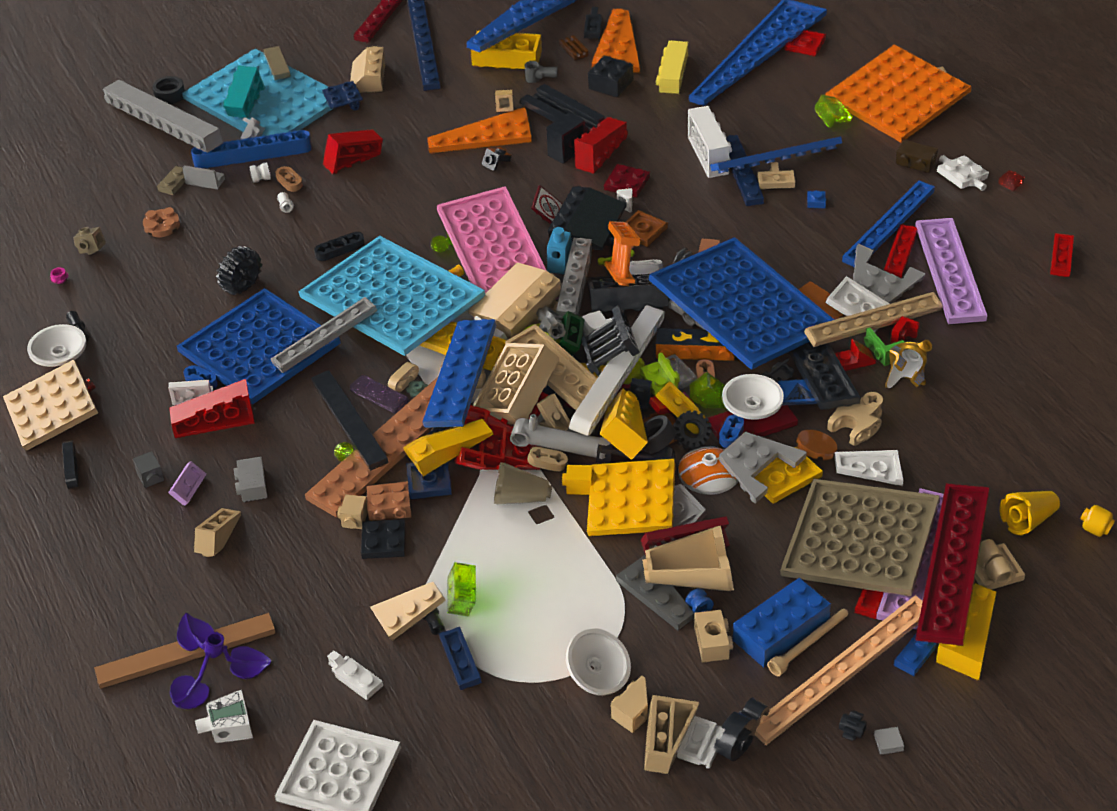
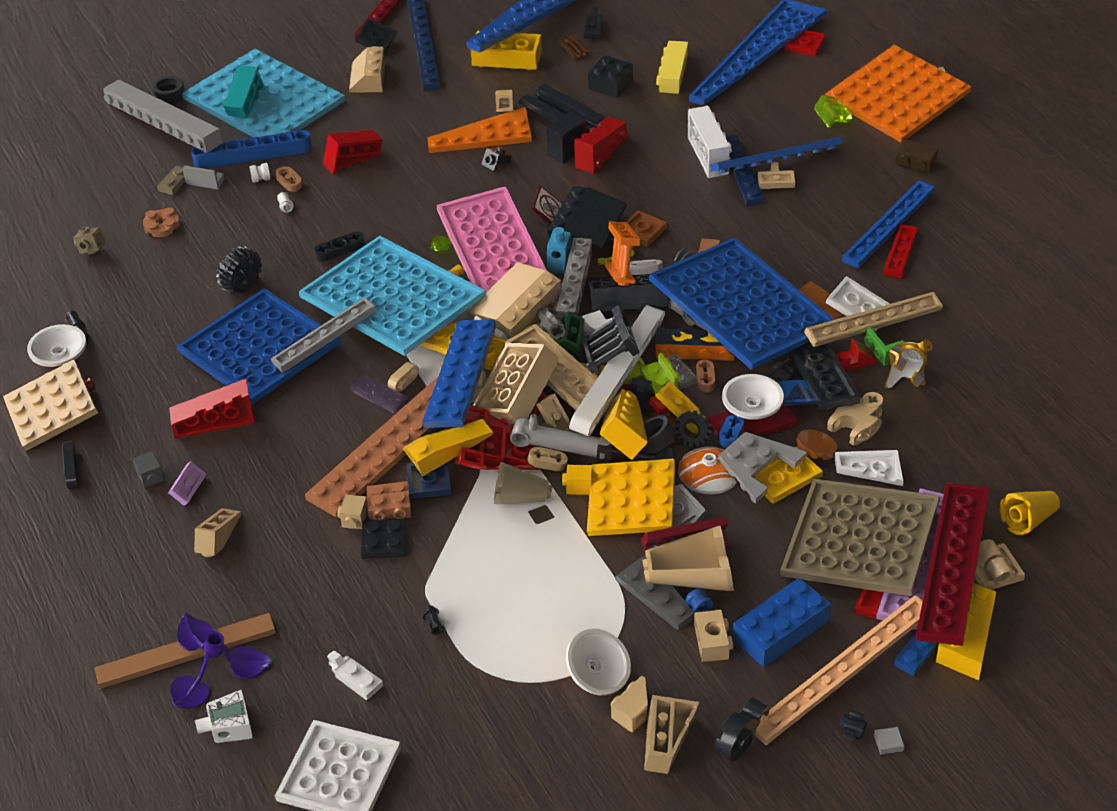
(59, 275): dark pink plate -> none
(188, 390): white bracket -> none
(202, 374): blue beam -> none
(251, 479): light grey brick -> none
(252, 129): light grey bracket -> none
(276, 63): dark tan tile -> none
(342, 95): dark blue hinge -> none
(343, 450): clear neon green plate -> none
(350, 420): black tile -> none
(375, 34): none -> black plate
(407, 609): tan wing -> none
(415, 388): sand green plant -> none
(460, 658): dark blue plate -> none
(461, 589): clear neon green brick -> none
(535, 72): dark grey pin -> none
(618, 40): orange wing -> none
(625, 195): white slope -> none
(627, 178): dark red plate -> none
(700, 742): white plate -> none
(707, 391): clear neon green slope -> none
(779, 664): tan piece -> none
(816, 199): blue plate -> none
(879, 281): light grey wing -> none
(904, 328): red bracket -> none
(951, 271): lavender plate -> none
(963, 172): white plate -> none
(1011, 180): clear red plate -> none
(1062, 255): red plate -> none
(1097, 520): yellow head -> none

